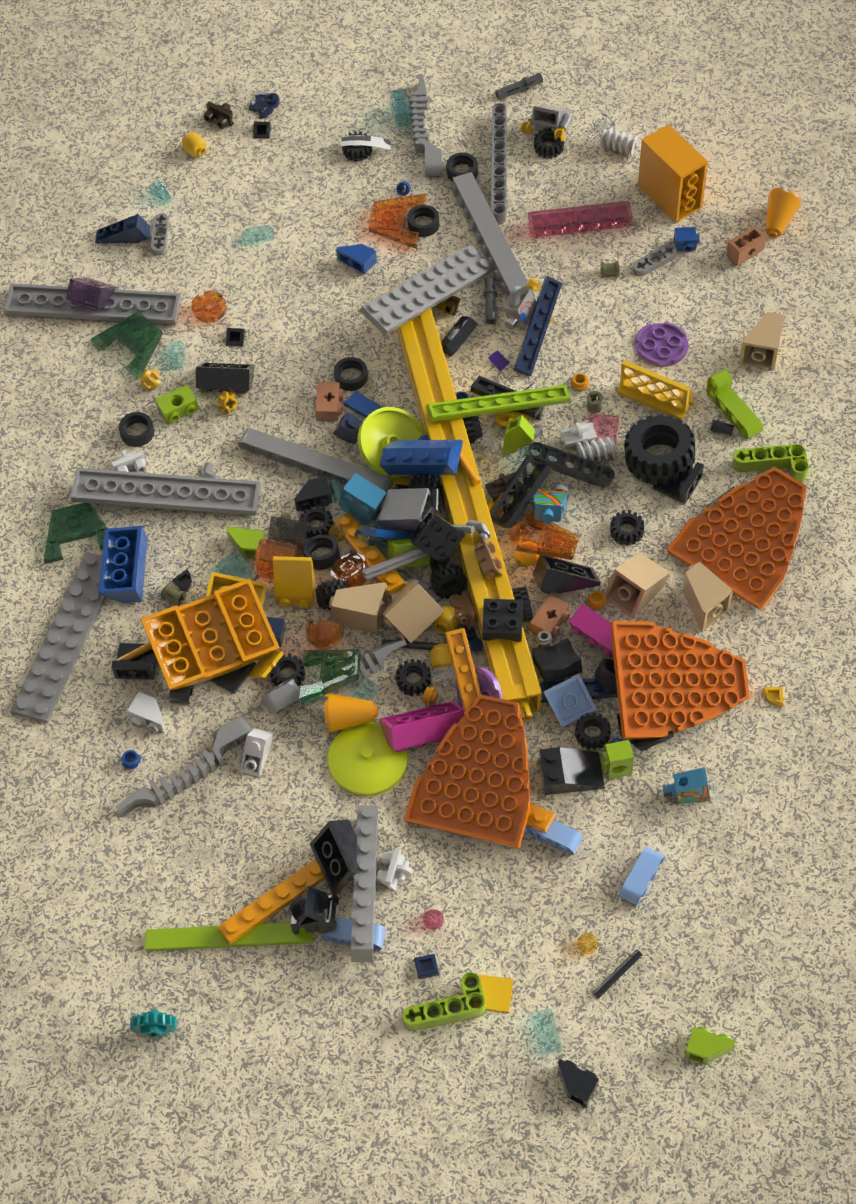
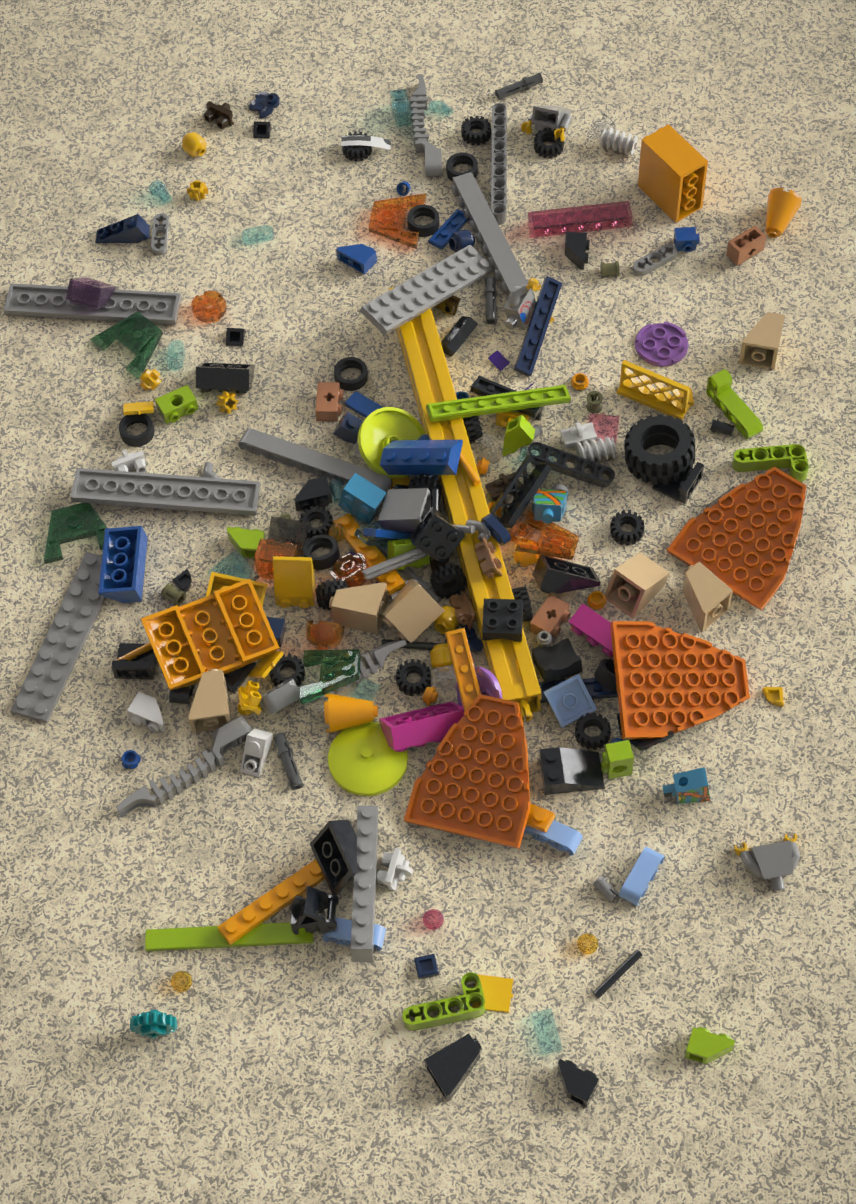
(138, 408): none -> yellow piece
(181, 981): none -> clear yellow plate
(197, 190): none -> yellow gear
(211, 703): none -> tan slope
(249, 699): none -> yellow hips
(285, 754): none -> dark grey pin
(440, 106): none -> clear light blue arm
(452, 224): none -> blue tile
(453, 1064): none -> black slope
(461, 239): none -> dark blue head
(476, 123): none -> black tyre
(482, 466): none -> light orange plate
(496, 529): none -> dark blue beam
(575, 248): none -> black slope
(605, 888): none -> light grey pin
(771, 860): none -> light grey torso

